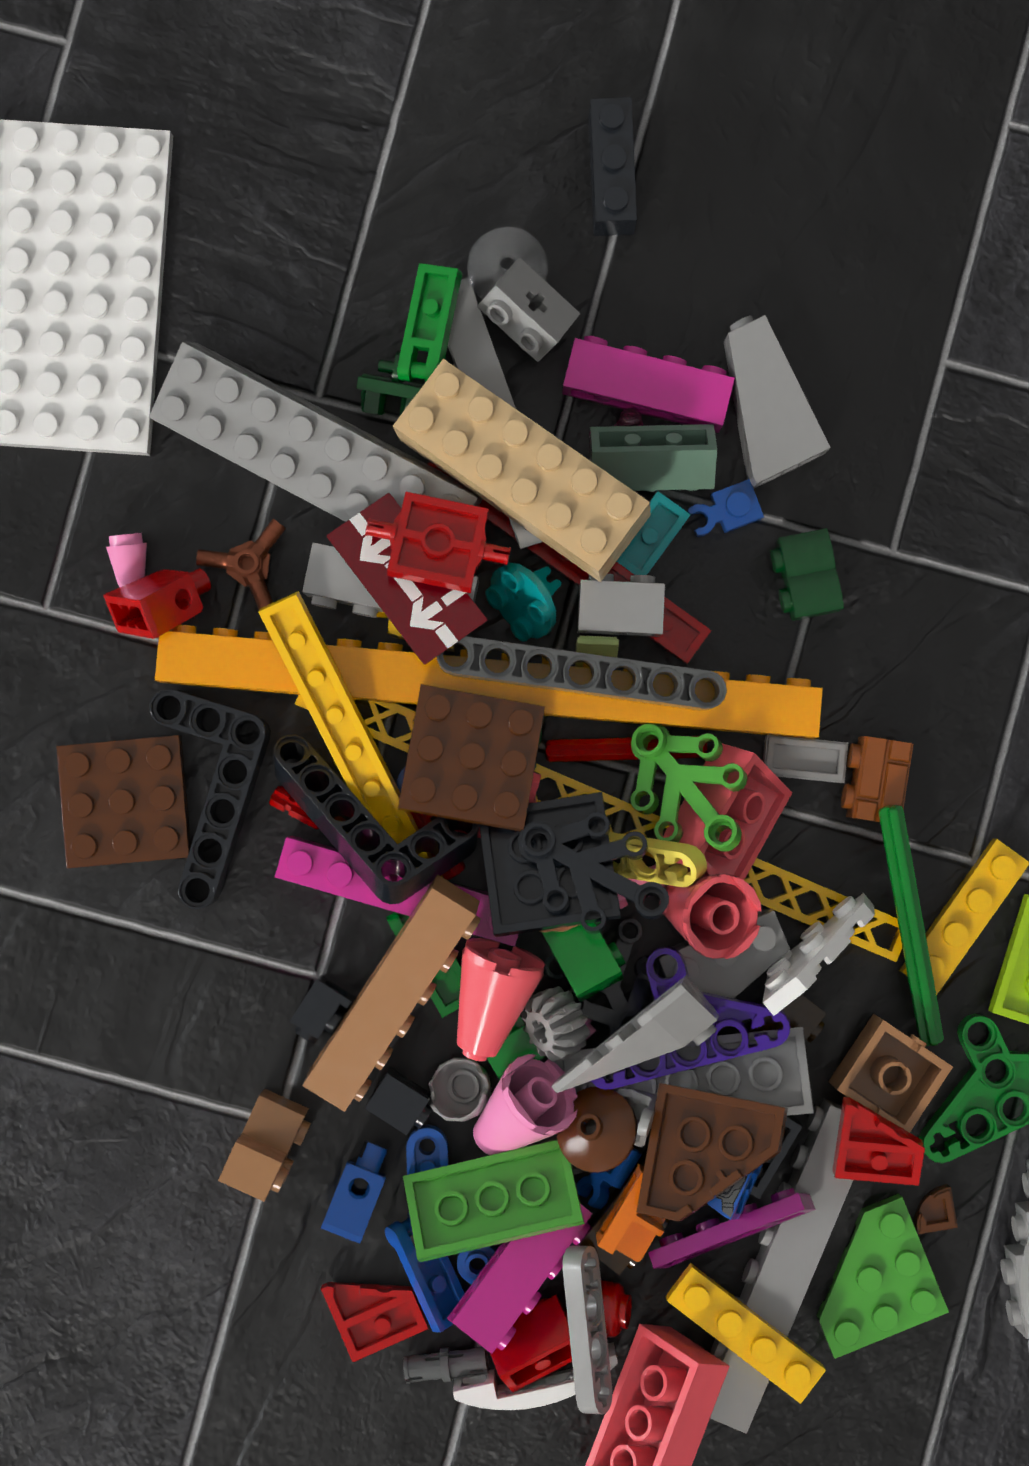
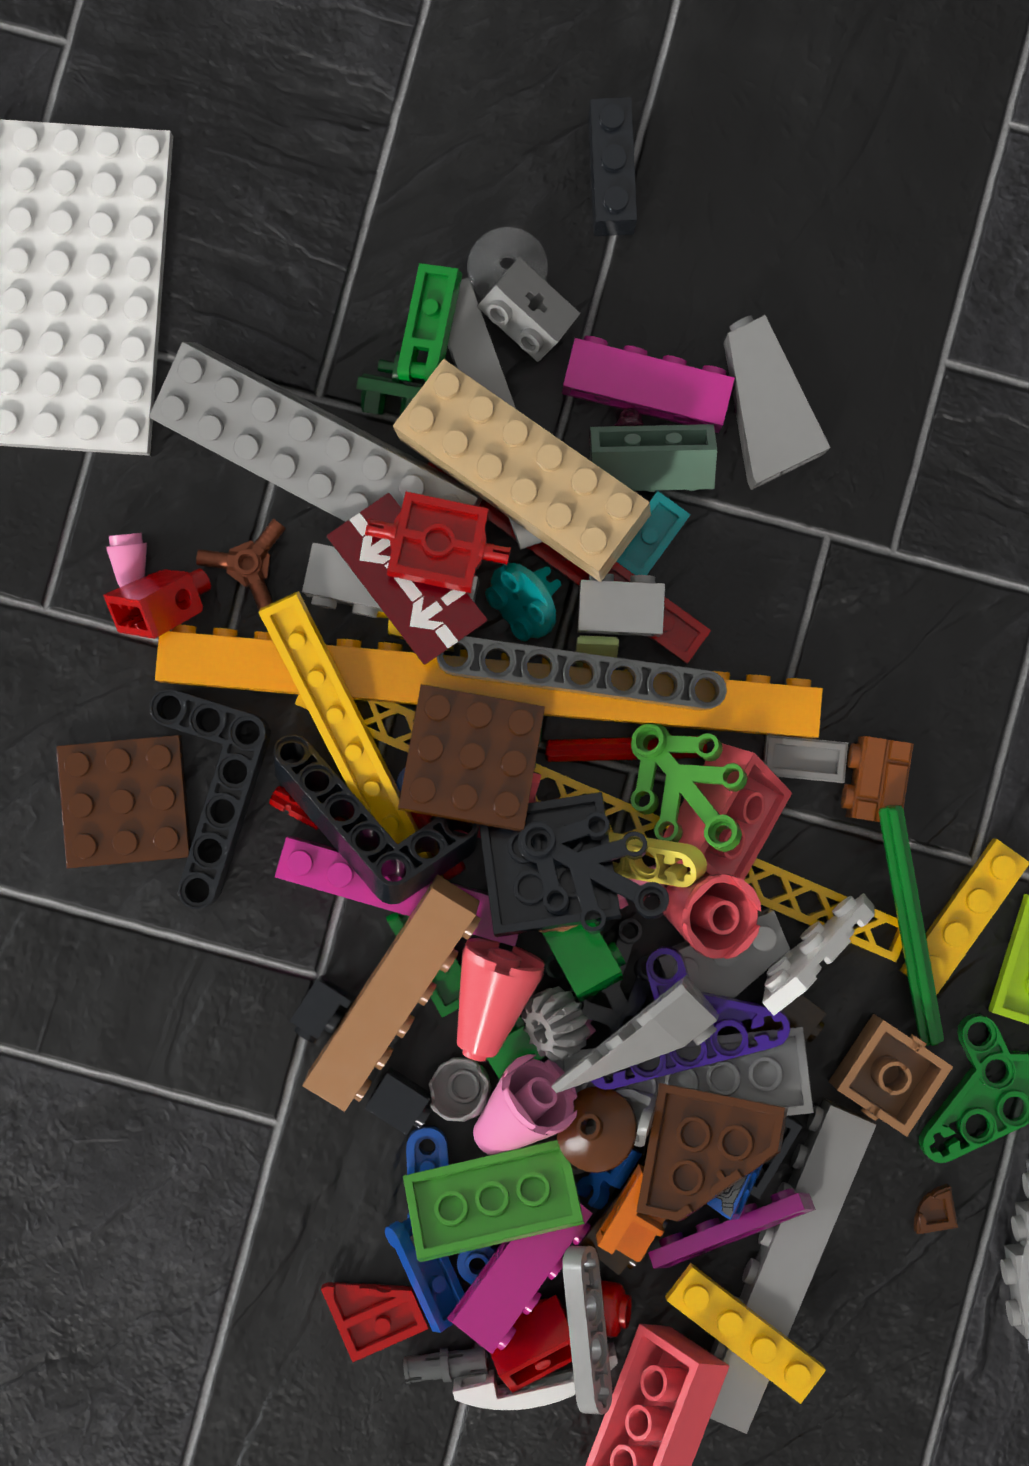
(261, 1152): medium nougat brick -> none
(351, 1212): blue torso -> none
(731, 507): blue plate -> none
(808, 575): dark green brick -> none
(875, 1148): red wing -> none
(879, 1281): bright green plate -> none

